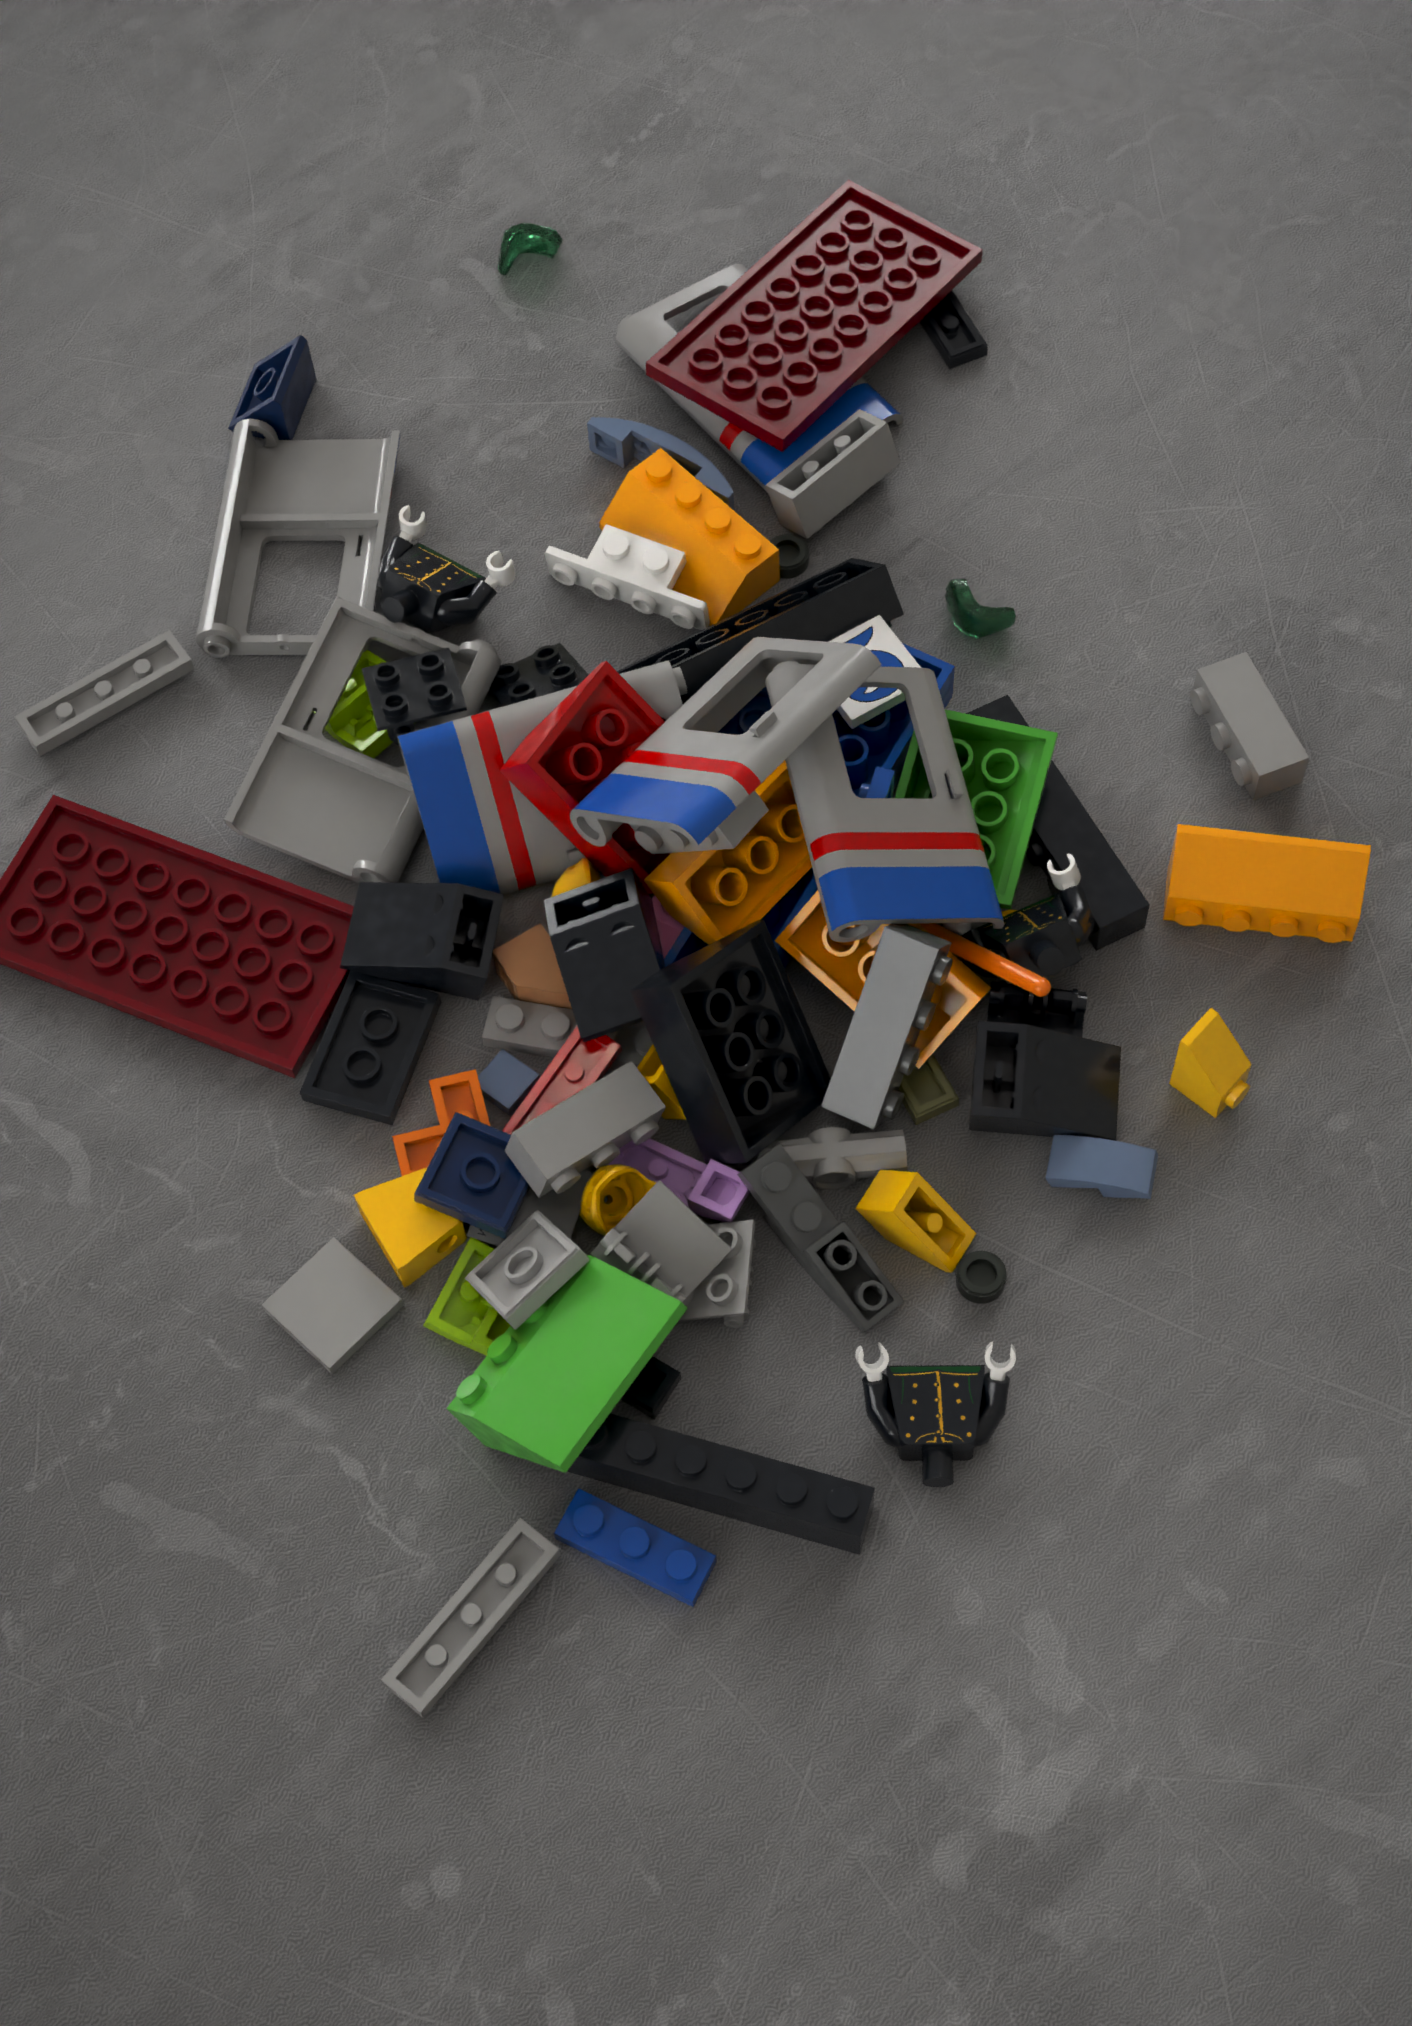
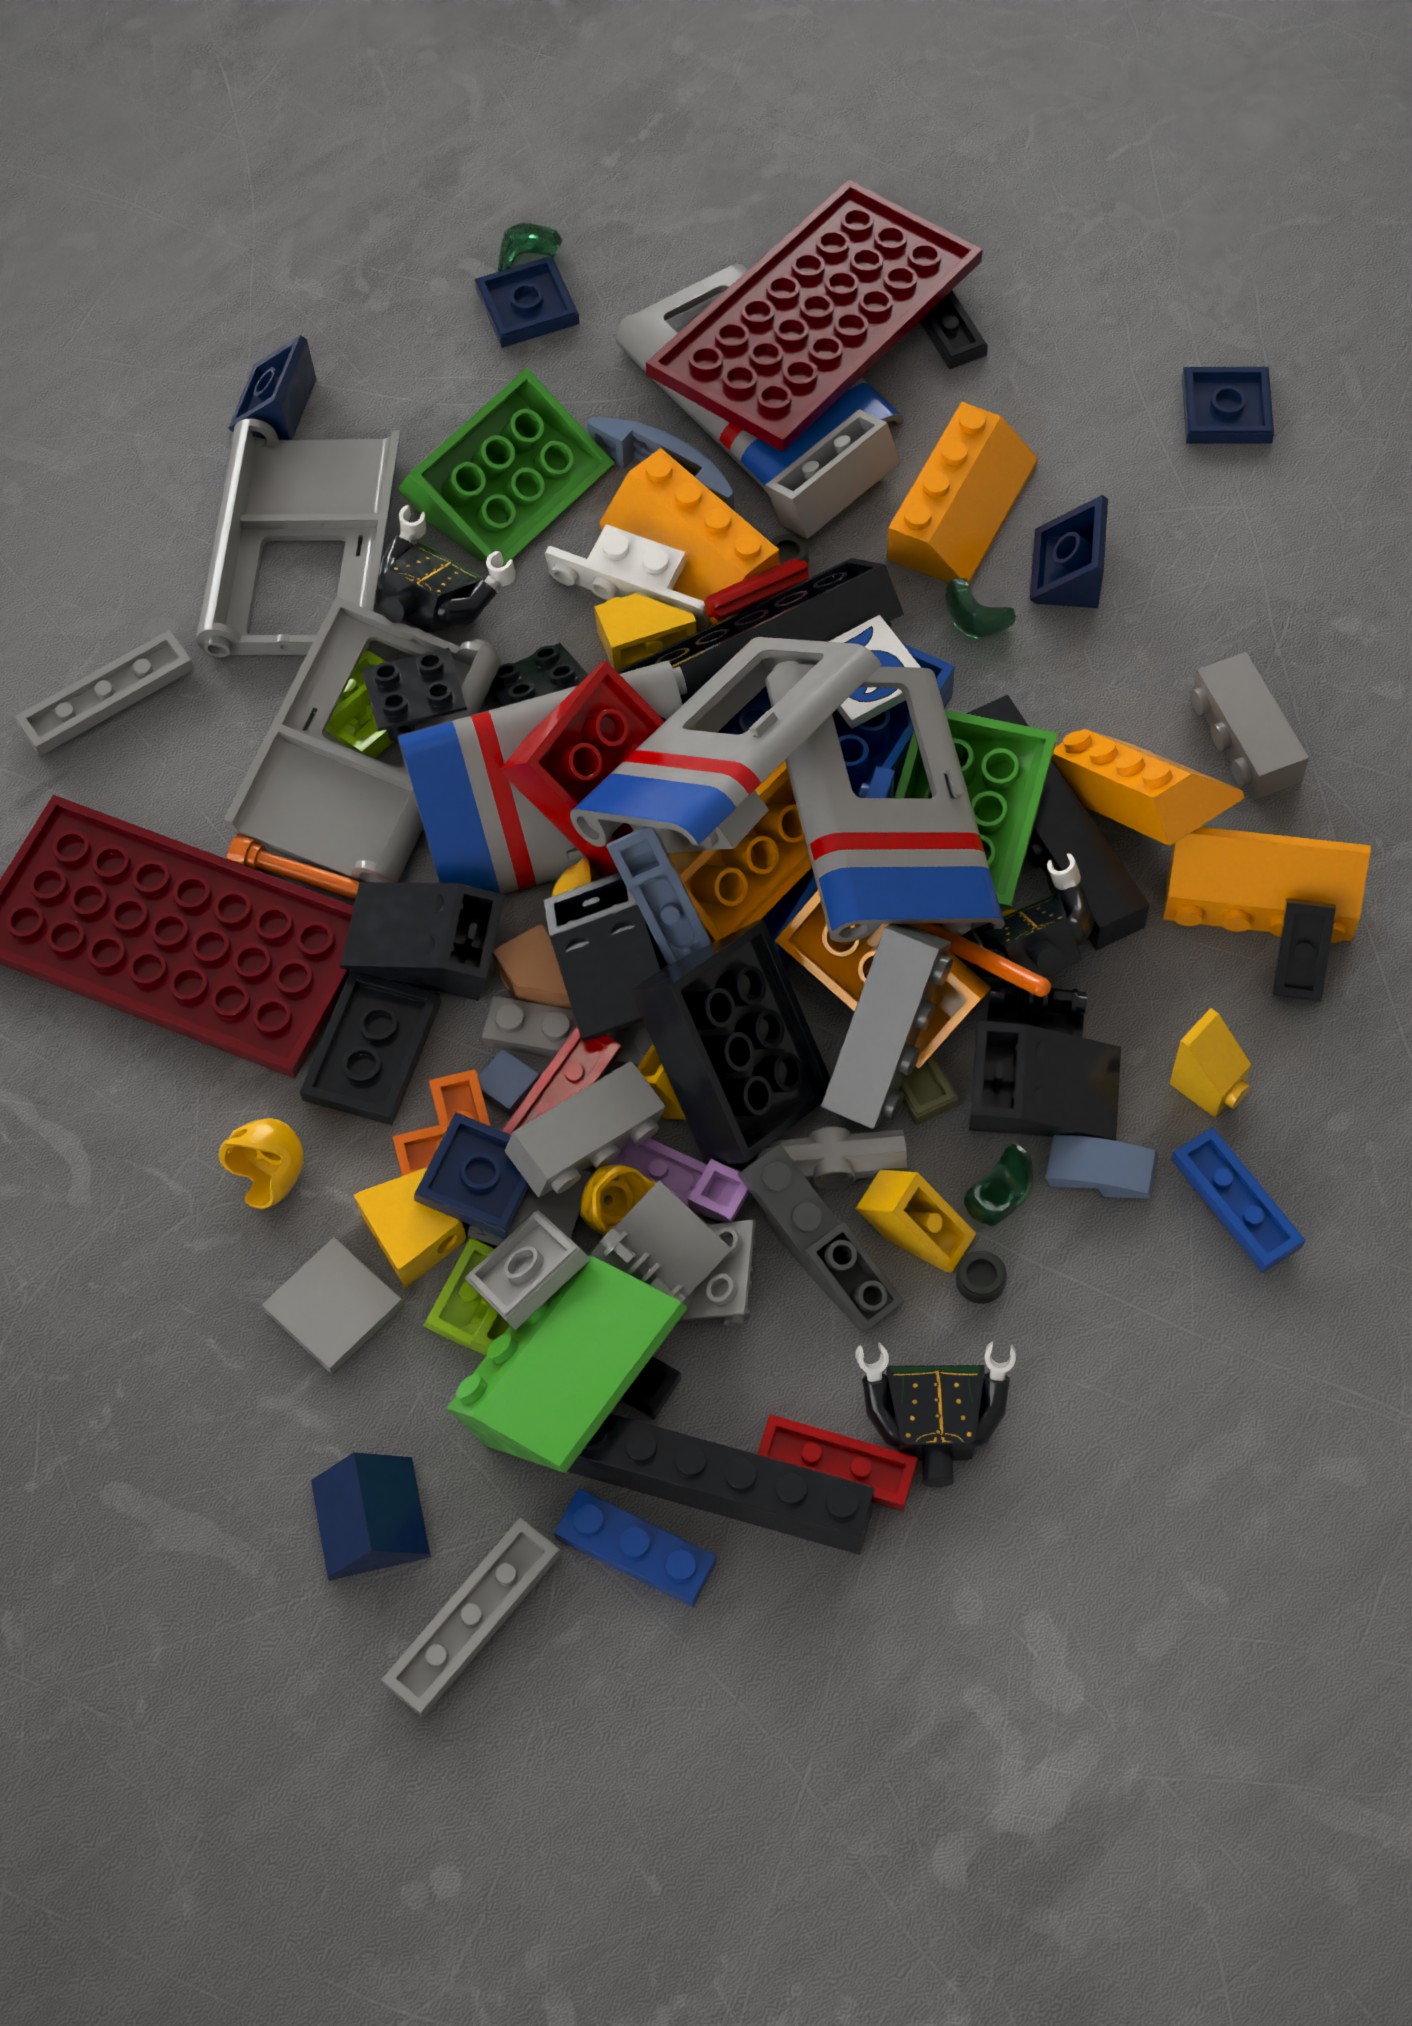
(253, 855): none -> orange piece
(267, 1155): none -> yellow helmet
(369, 1514): none -> dark blue slope
(506, 471): none -> bright green slope
(527, 301): none -> dark blue tile
(639, 627): none -> yellow slope
(659, 893): none -> sand blue slope
(756, 589): none -> red axle
(841, 1457): none -> red plate
(961, 496): none -> light orange slope
(1002, 1188): none -> clear green hair
(1071, 557): none -> dark blue slope
(1140, 786): none -> light orange slope
(1227, 405): none -> dark blue tile
(1238, 1200): none -> blue plate
(1303, 949): none -> black plate

